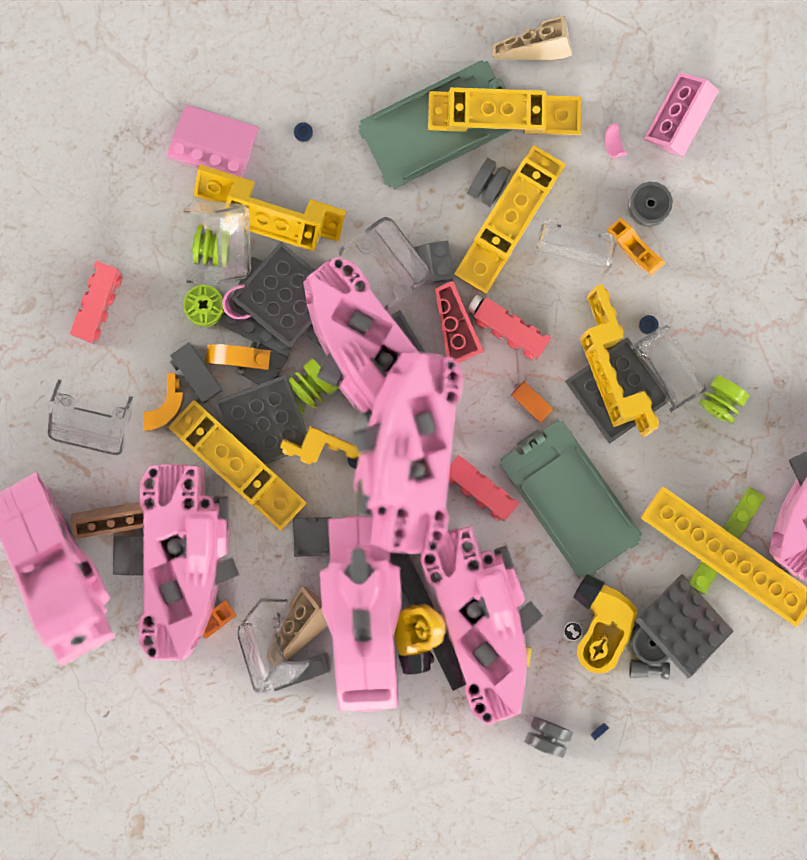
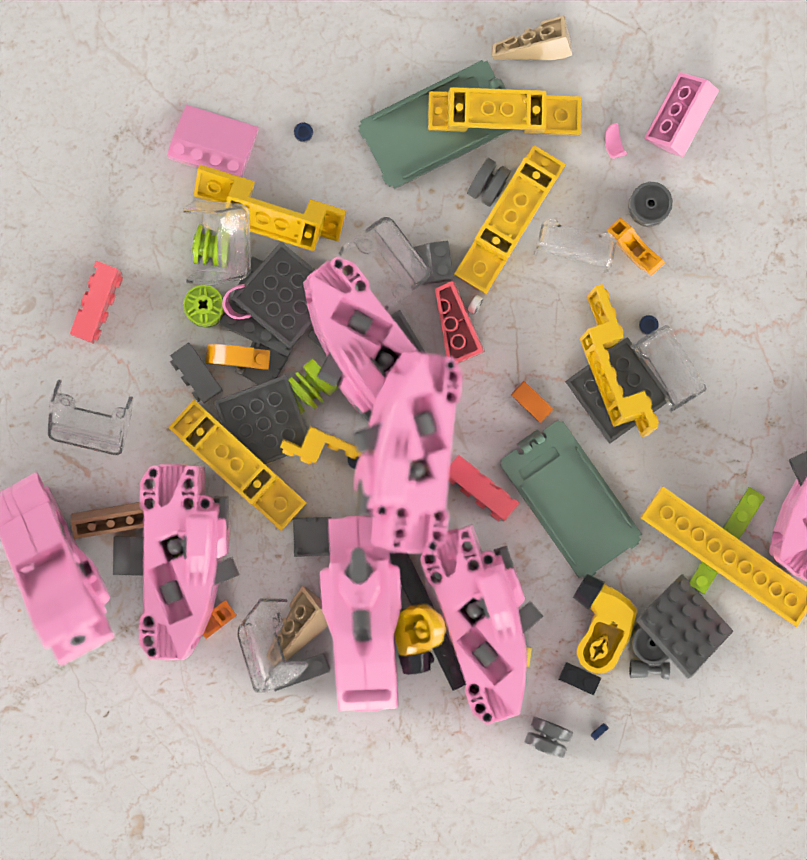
(169, 410): light orange arch -> none
(511, 328): coral wedge -> none
(572, 631): tile -> none
(579, 678): none -> black plate
(723, 400): lime wheel -> none

